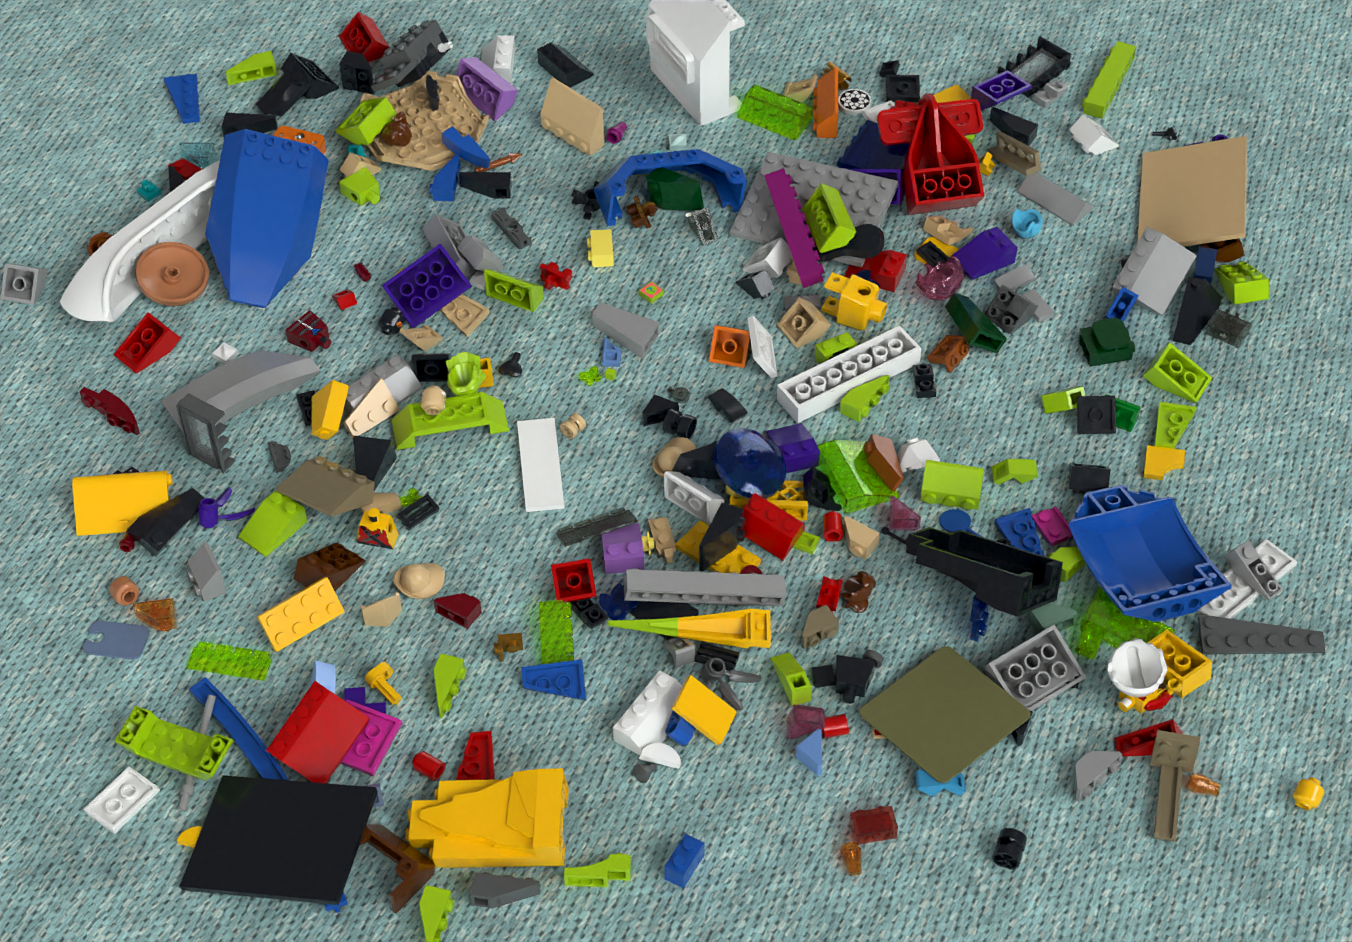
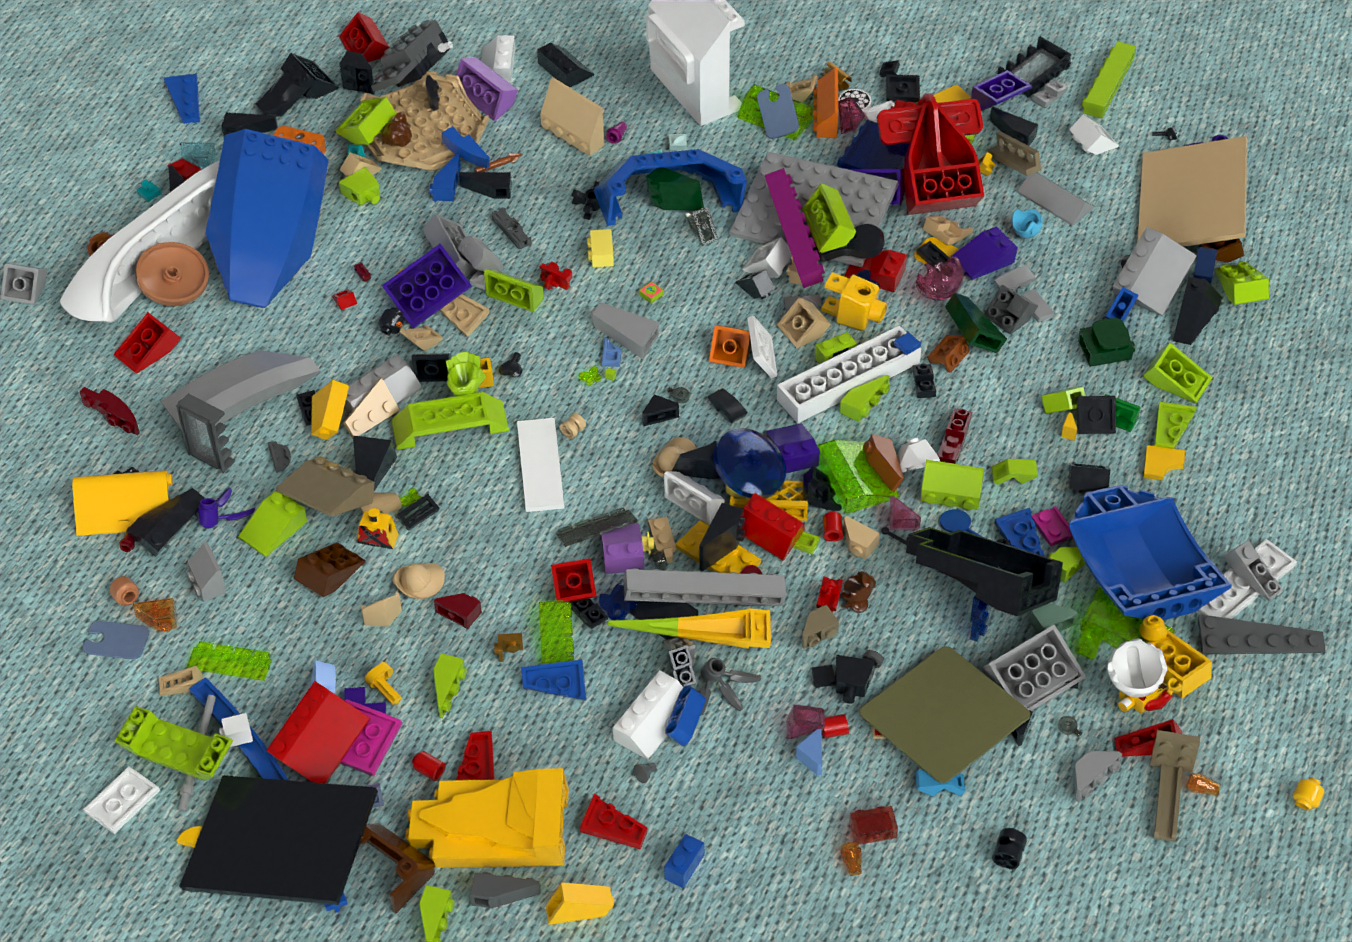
(181, 687): none -> tan slope
(225, 353): white tile -> none
(237, 729): none -> white brick
(252, 68): lime slope -> none
(300, 614): yellow plate -> none
(308, 332): dark red torso -> none
(433, 400): tan head -> none
(578, 902): none -> yellow slope
(598, 875): lime slope -> none
(609, 824): none -> red wing
(643, 212): reddish brown hips -> none
(659, 559): none -> clear smoke piece
(661, 754): white tile -> none
(677, 423): black wheel -> none
(681, 665): none -> slope
(704, 710): yellow tile -> none
(717, 652): black tile -> none
(778, 116): none -> sand blue piece
(792, 678): lime slope -> none
(849, 114): none -> clear pink slope
(907, 343): none -> blue tile
(955, 436): none -> dark red slope
(1068, 726): none -> clear smoke piece
(1069, 428): none -> yellow slope
(1153, 628): none -> yellow cone
(1228, 328): clear smoke brick -> none

